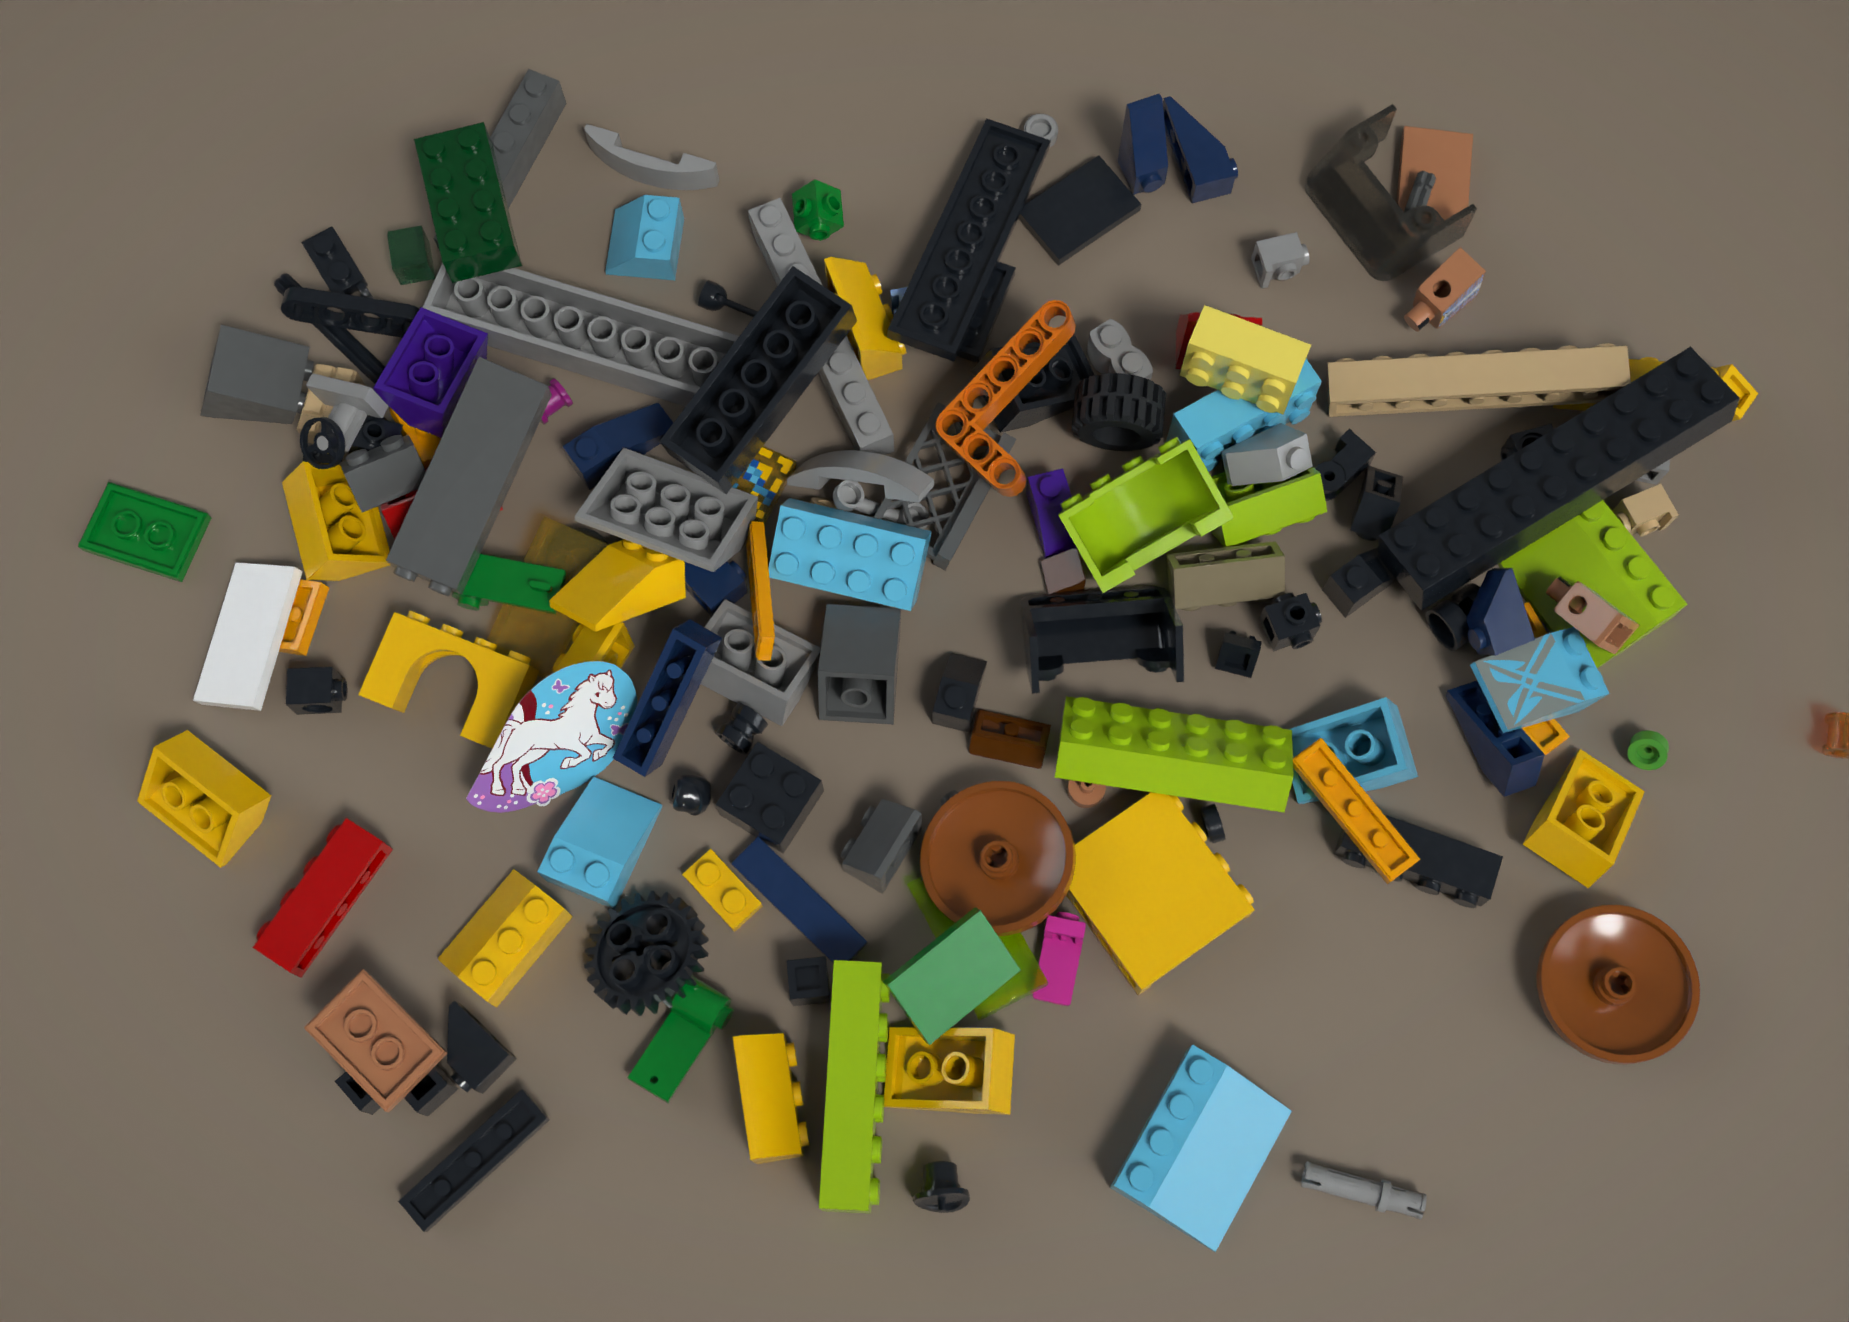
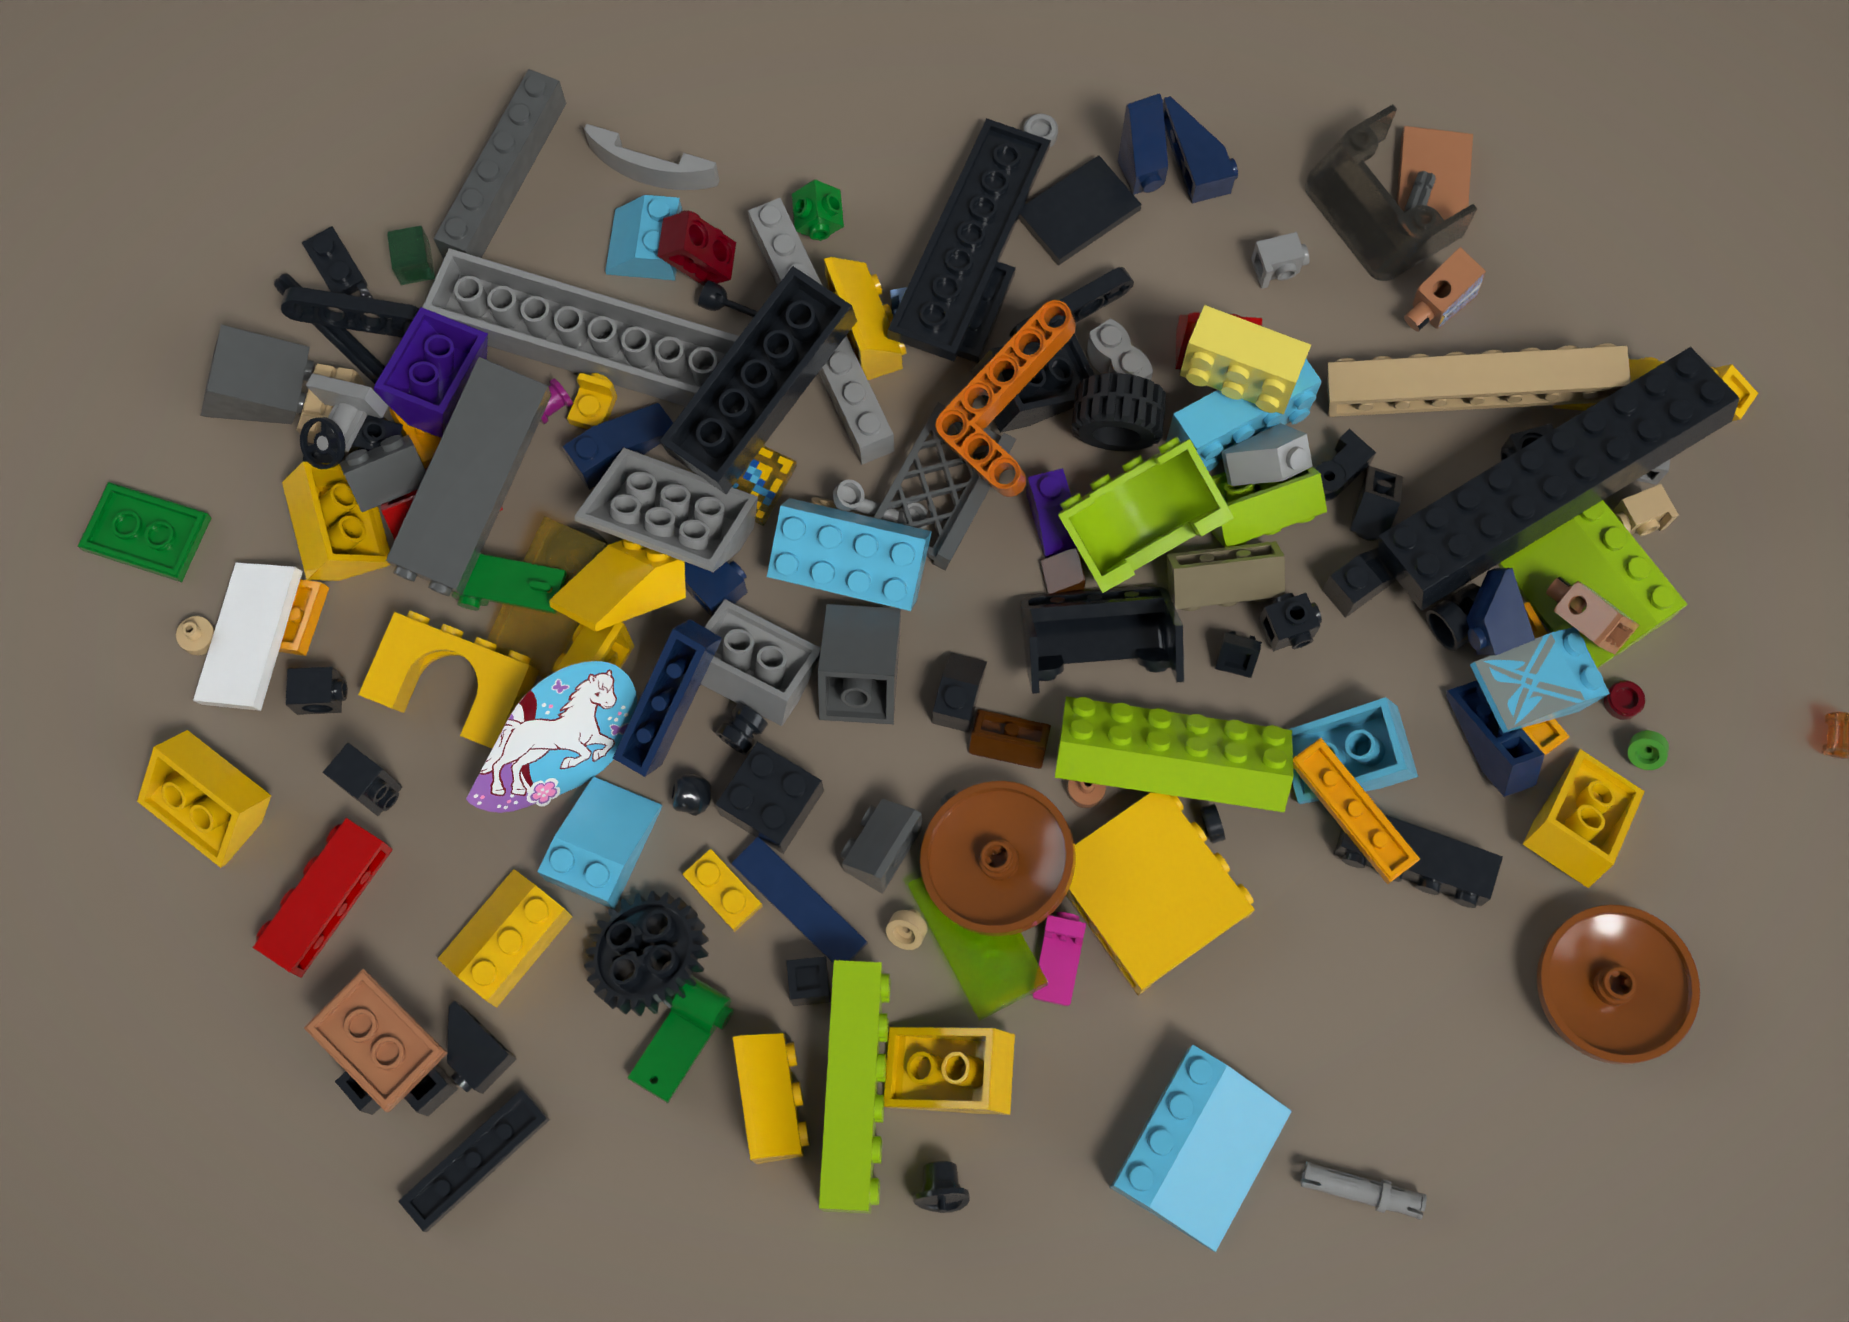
(195, 635): none -> tan tile
(363, 779): none -> black brick
(467, 202): dark green brick -> none
(593, 401): none -> yellow bracket
(696, 248): none -> dark red brick
(760, 591): light orange tile -> none
(899, 478): light grey slope -> none
(906, 929): none -> tan tile
(952, 975): tile -> none
(1091, 297): none -> black beam
(1624, 700): none -> dark red tile

